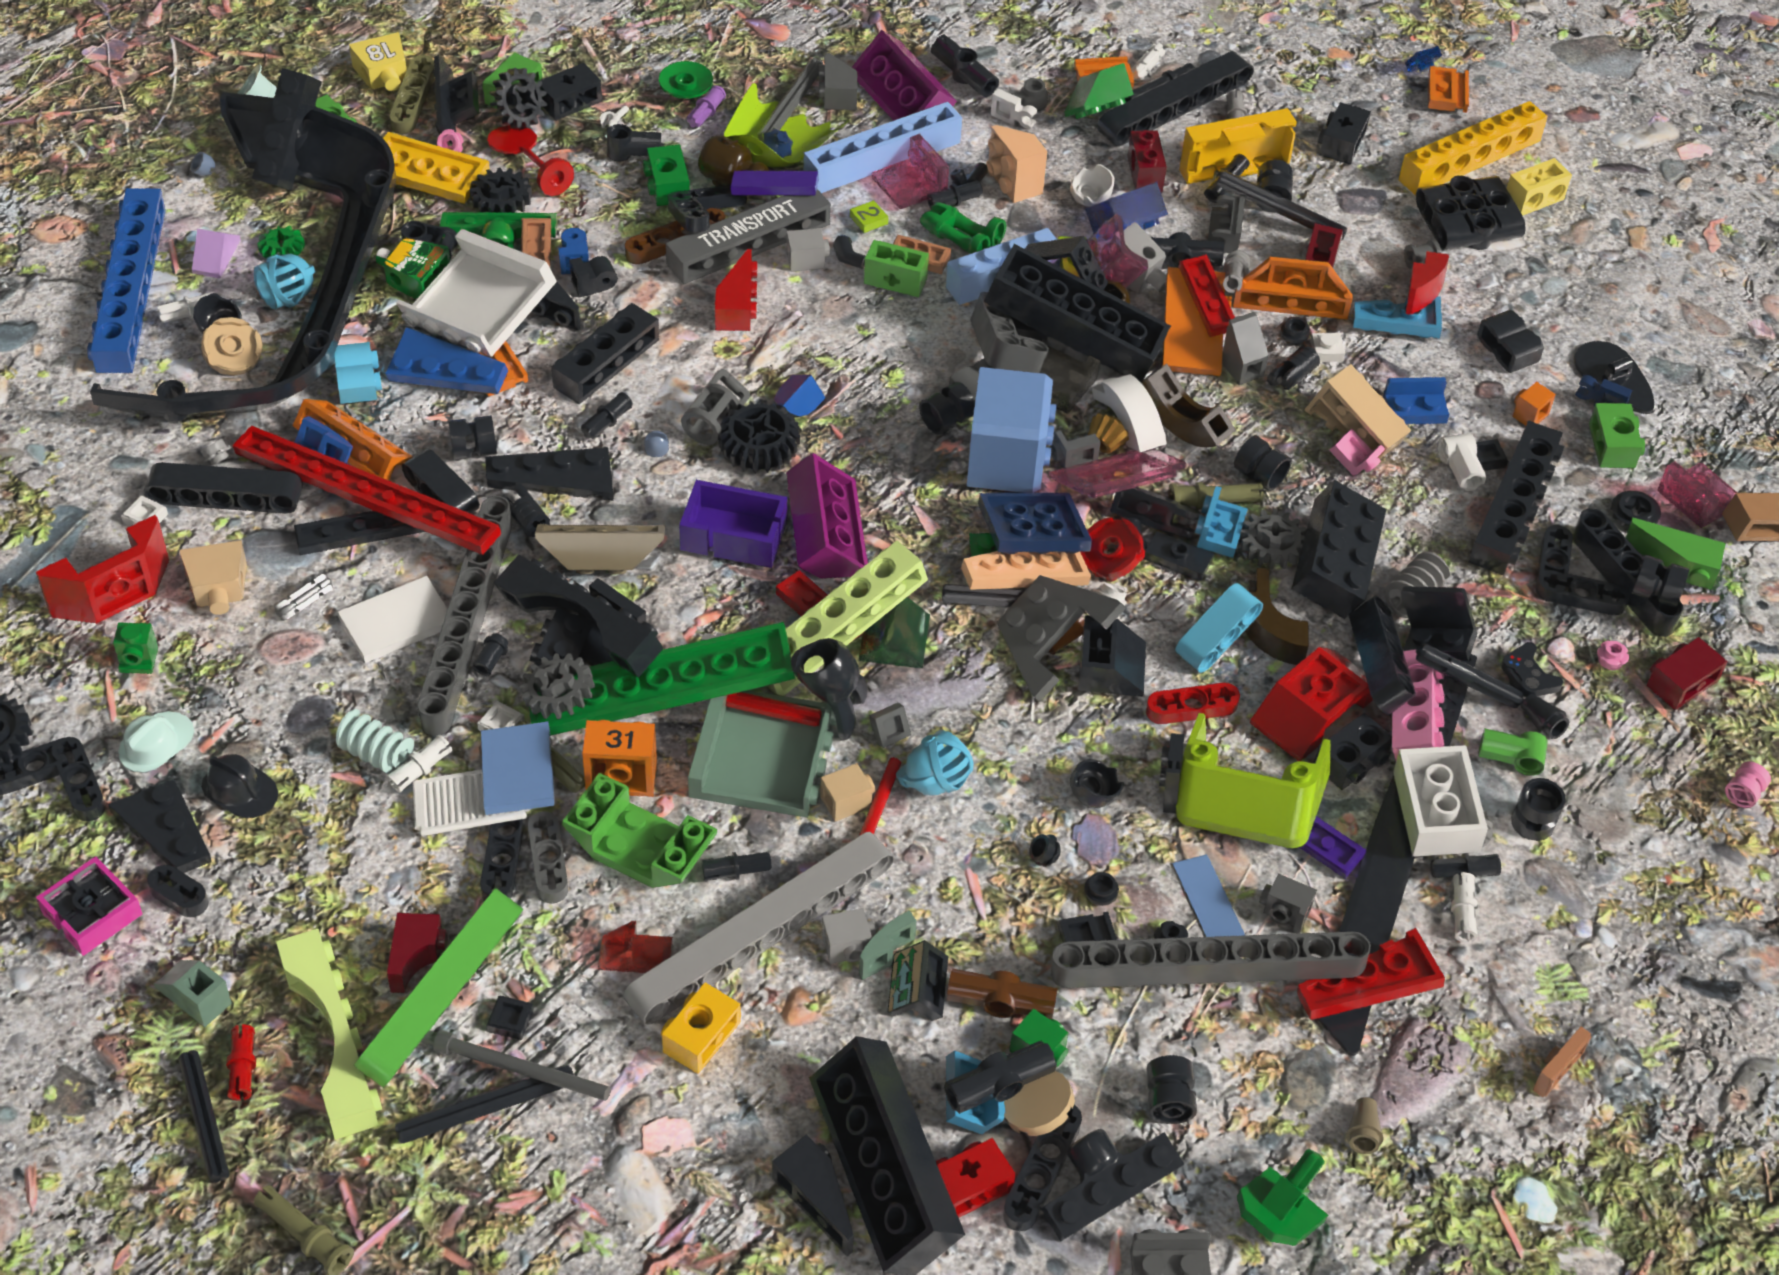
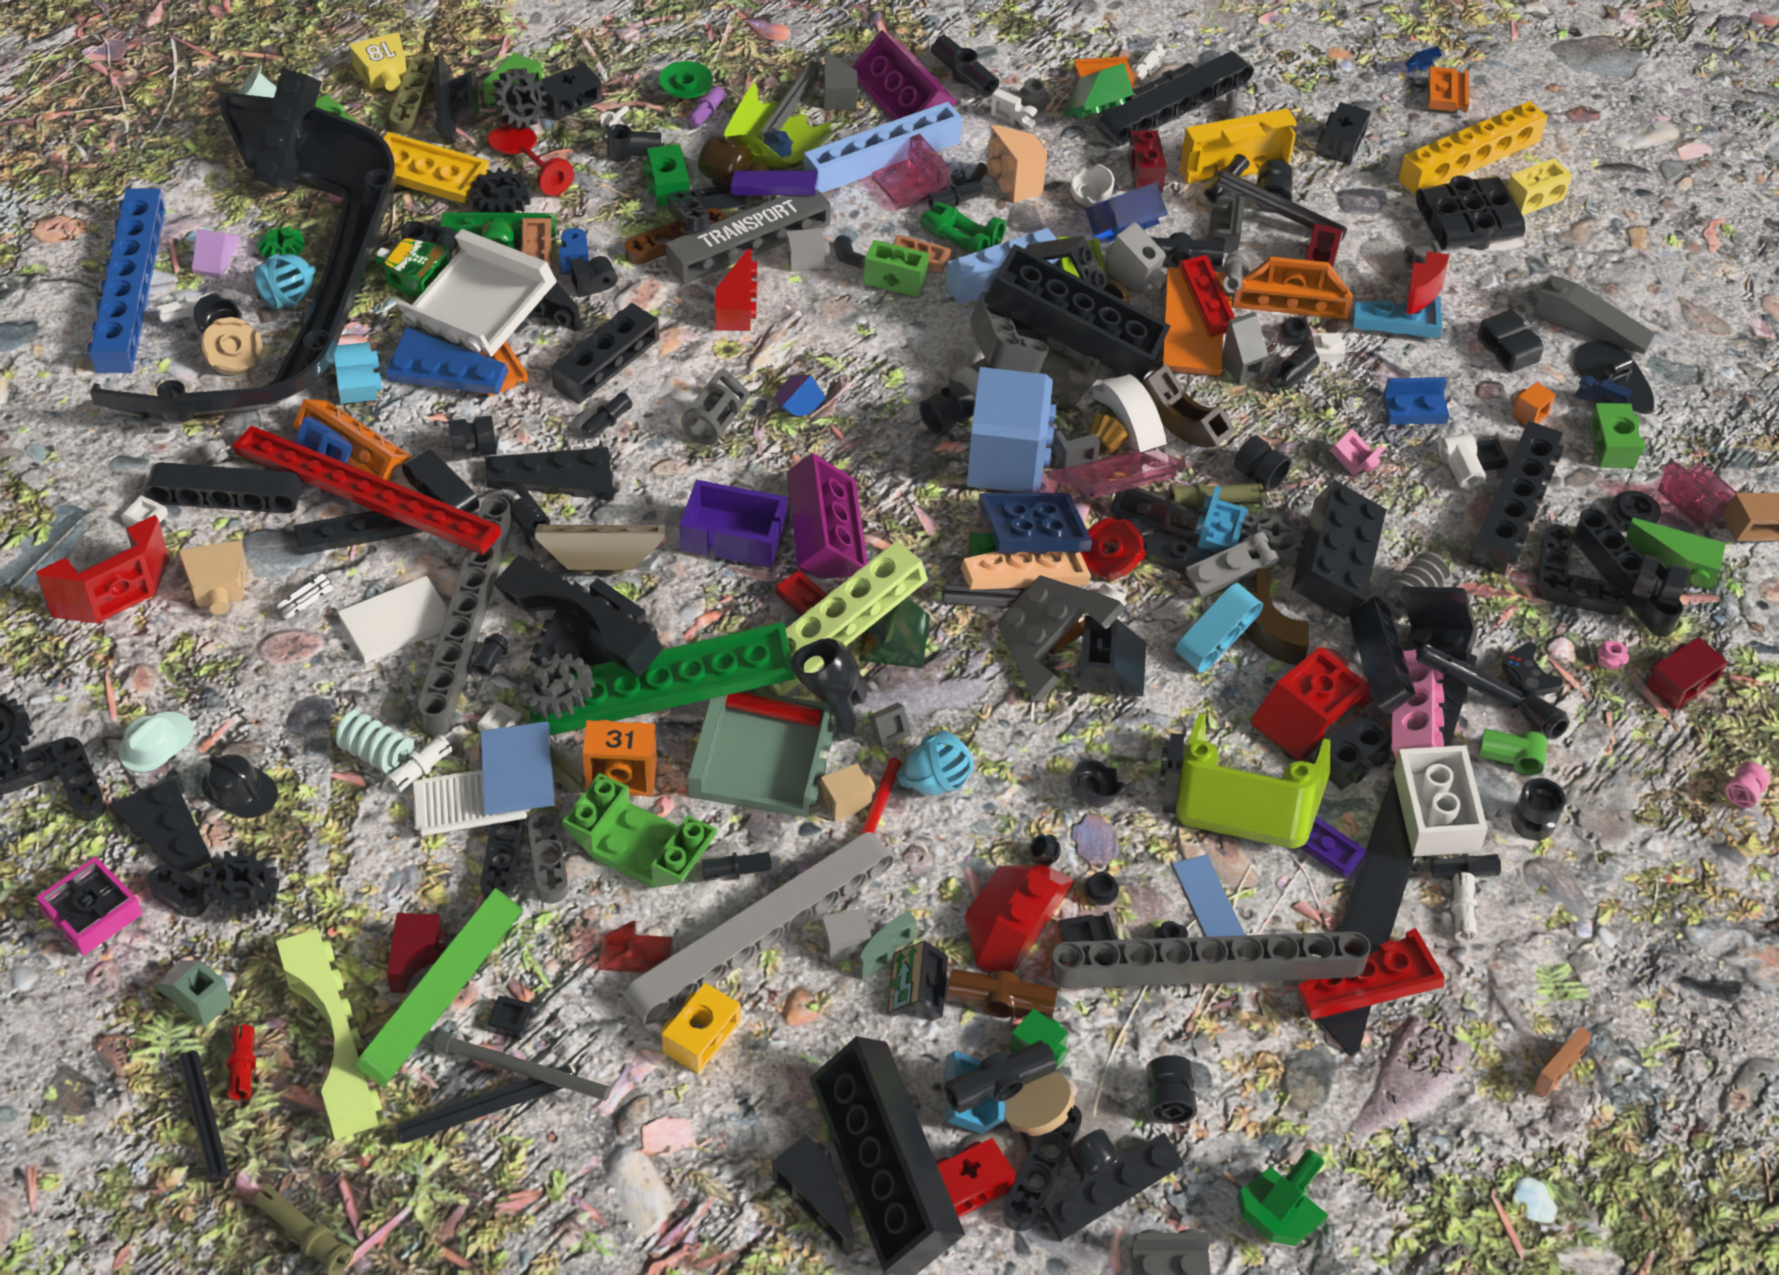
(135, 647): green brick -> none
(202, 164): sand blue hinge -> none
(239, 884): none -> black gear
(448, 135): bright pink plate -> none
(656, 444): sand blue hinge -> none
(759, 436): black gear -> none
(868, 216): lime tile -> none
(1013, 914): none -> red wedge
(1112, 255): clear pink bracket -> none
(1203, 693): red beam -> none
(1231, 565): none -> light grey plate
(1288, 901): dark grey brick -> none
(1352, 403): tan wedge -> none
(1364, 1128): dark tan cone -> none
(1584, 312): none -> dark grey wedge

